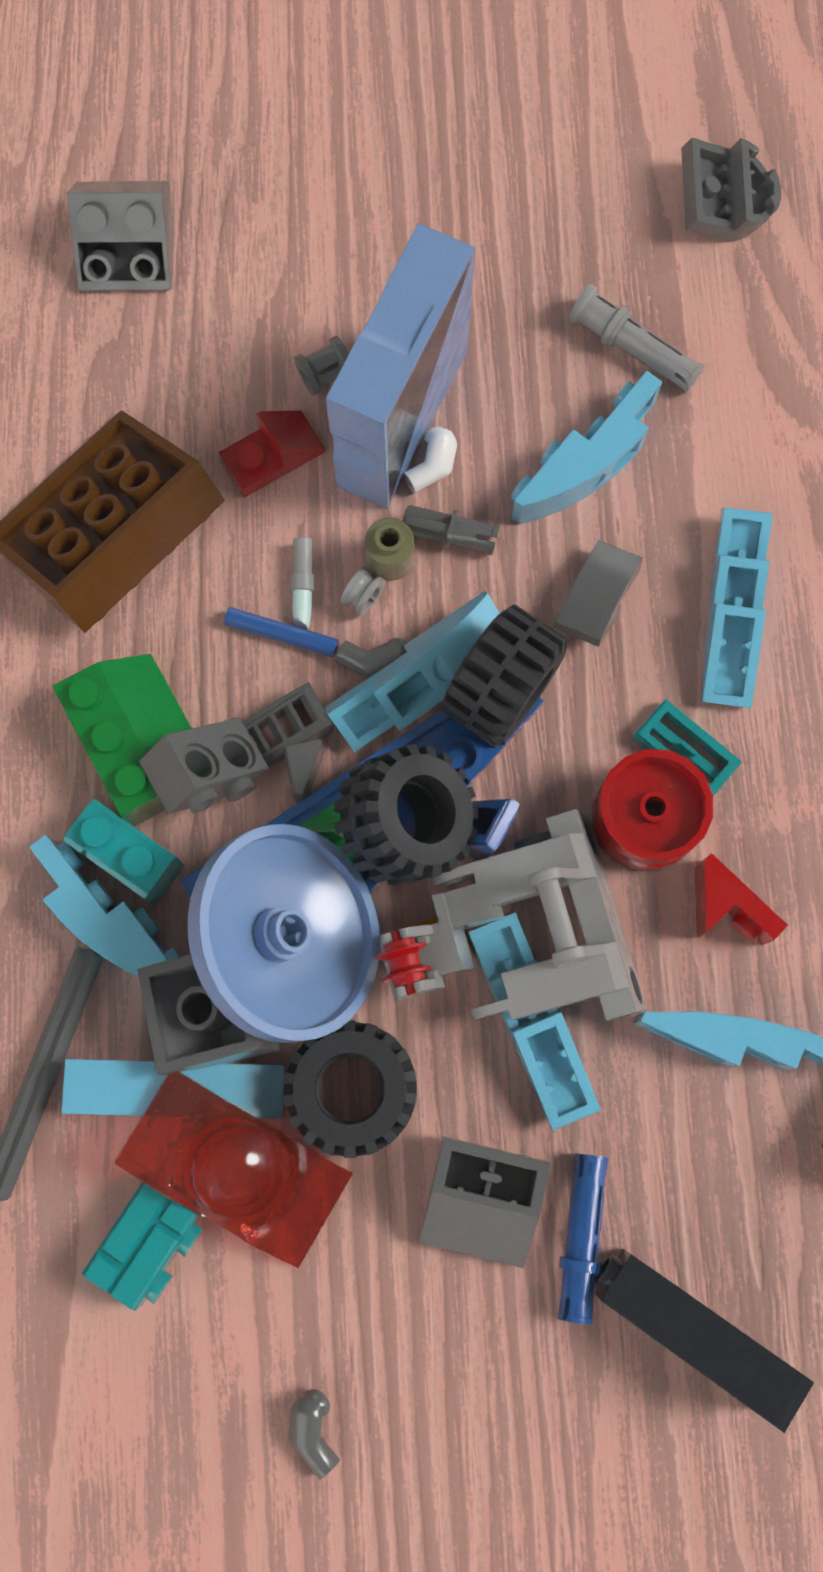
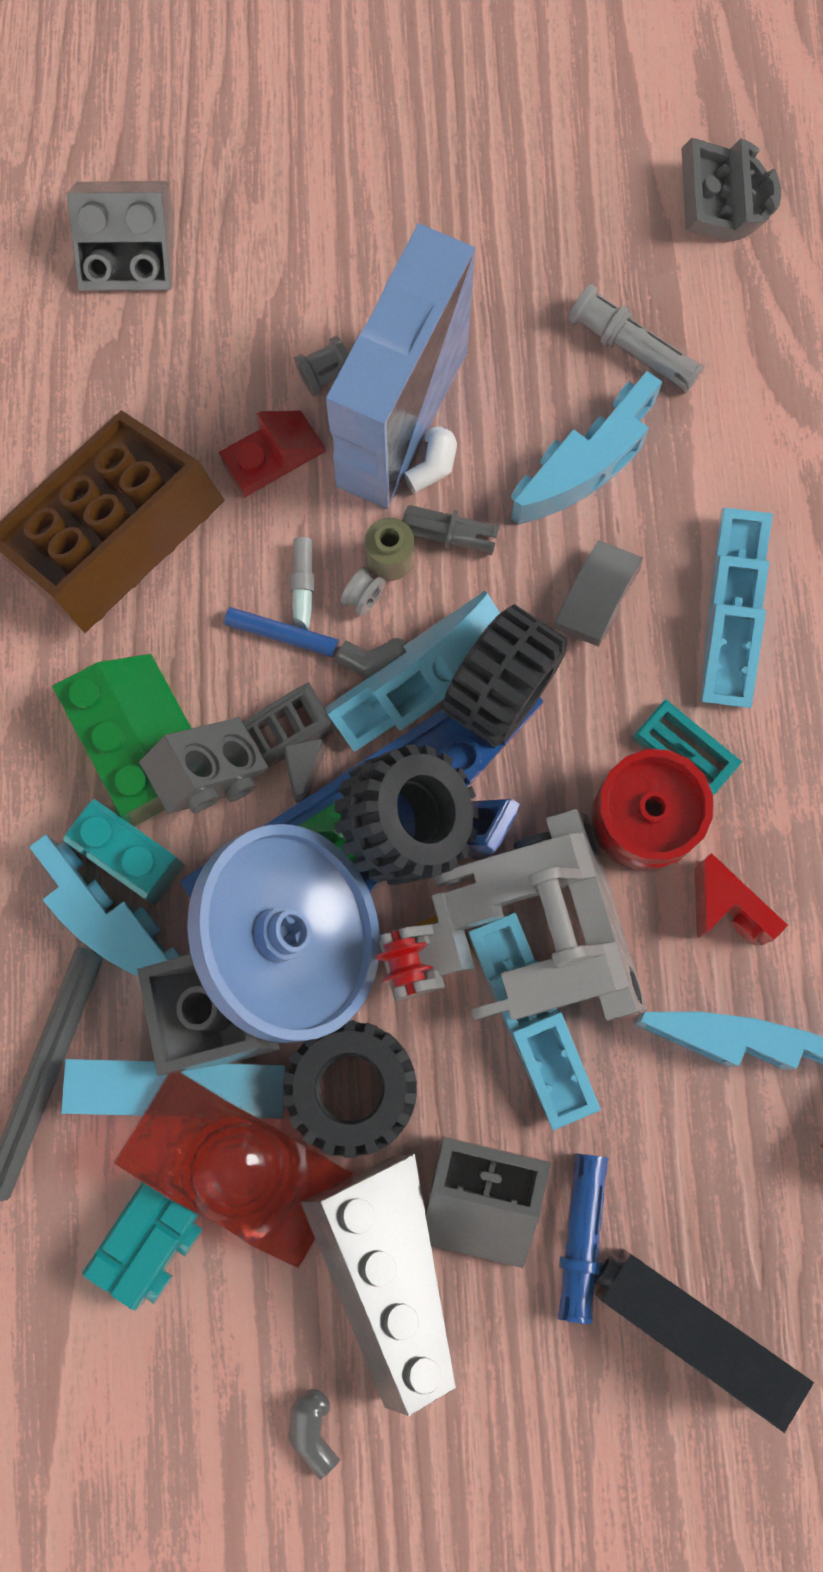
(386, 1278): none -> wedge

